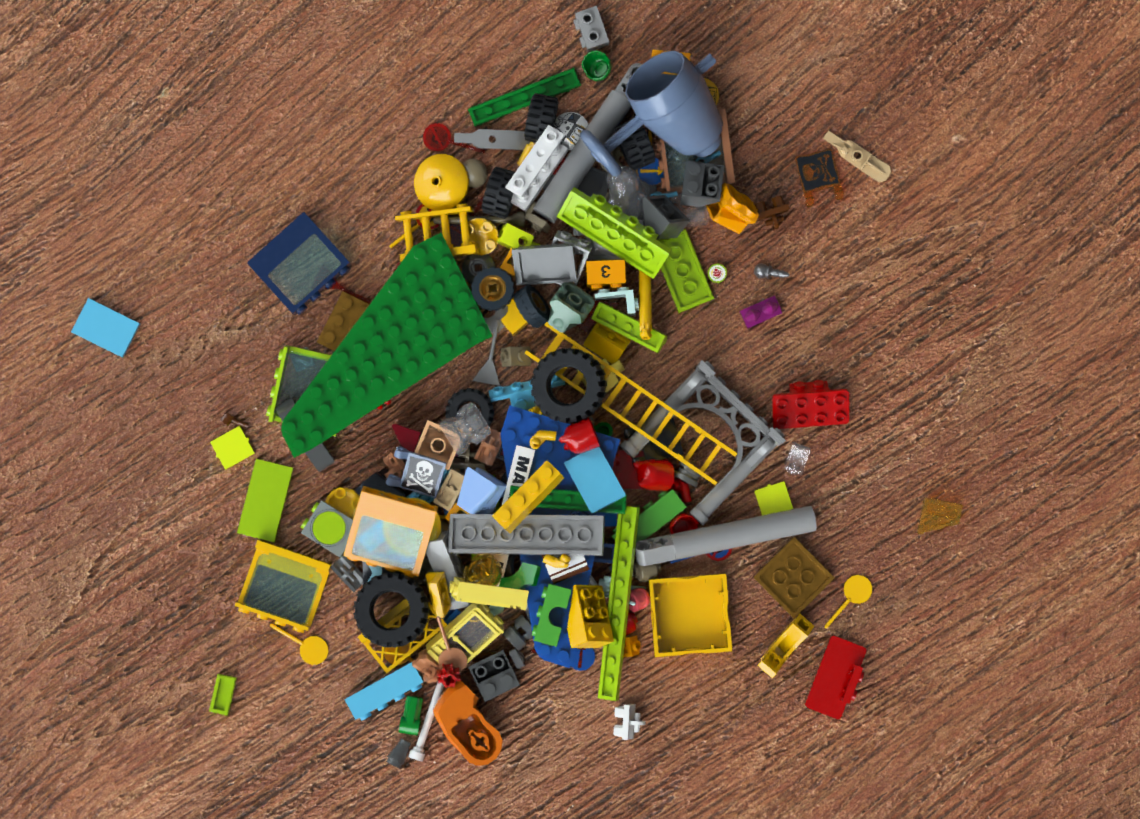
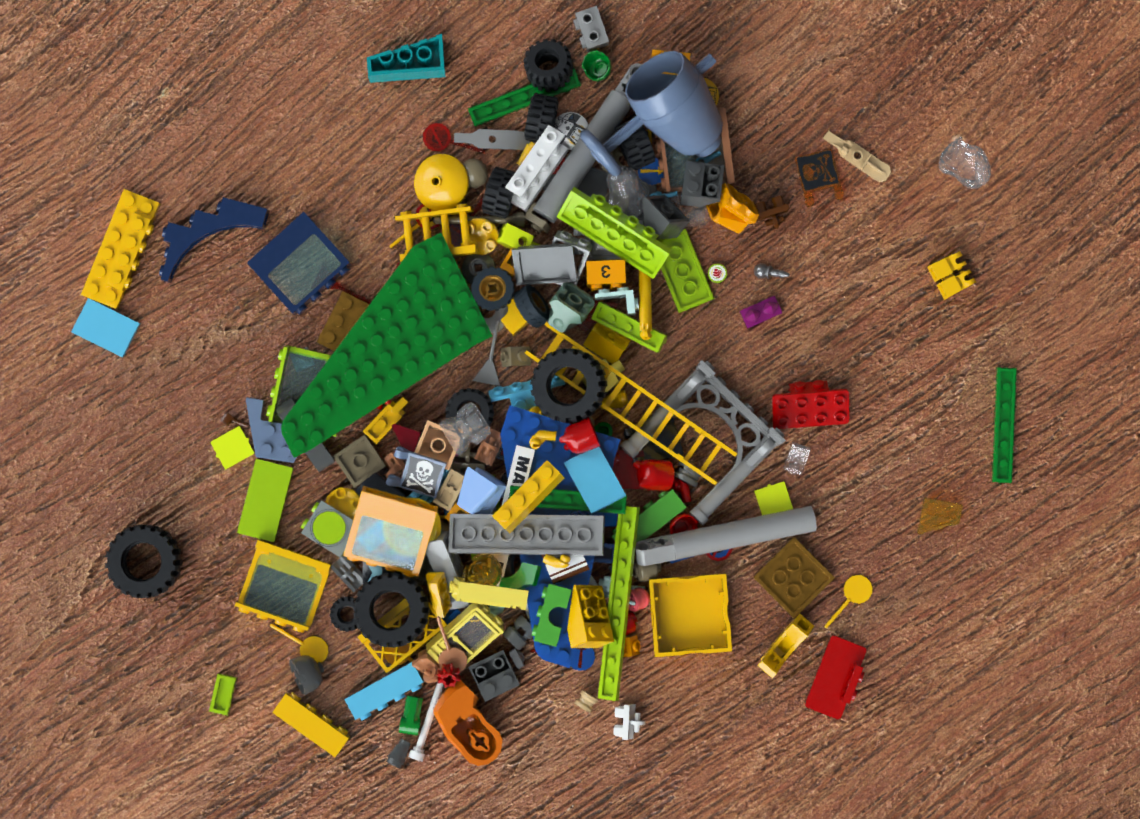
(118, 555): none -> black tyre
(121, 249): none -> yellow plate
(203, 224): none -> dark blue arch
(267, 435): none -> sand blue wing
(307, 673): none -> dark grey cylinder
(311, 724): none -> yellow brick
(335, 614): none -> black tyre
(359, 461): none -> dark tan plate
(382, 422): none -> yellow hinge
(409, 62): none -> teal wedge
(544, 52): none -> black tyre
(586, 701): none -> tan wheel
(620, 400): none -> yellow cone
(950, 283): none -> yellow legs
(966, 164): none -> clear piece
(1004, 425): none -> green tile

